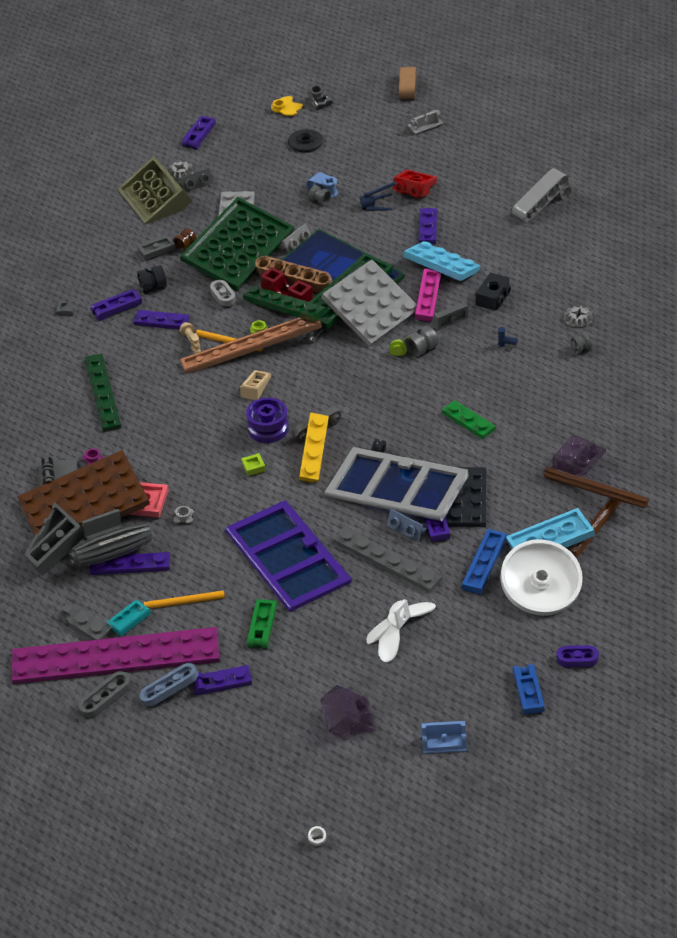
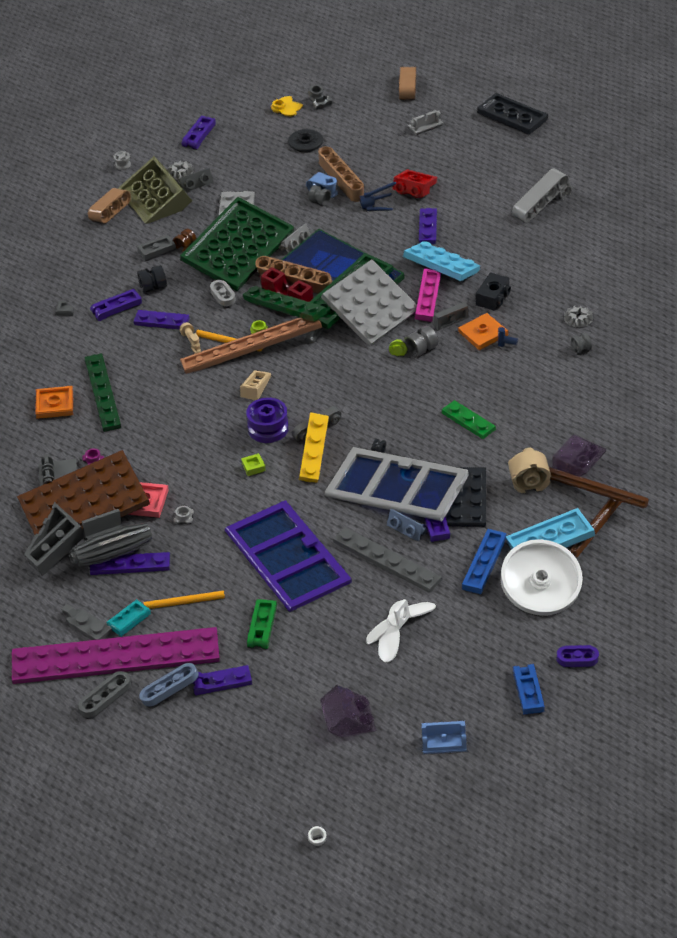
(54, 402): none -> orange plate
(109, 205): none -> medium nougat beam
(122, 160): none -> light grey wheel
(337, 168): none -> medium nougat beam
(481, 331): none -> orange plate
(512, 113): none -> black plate
(529, 470): none -> tan brick

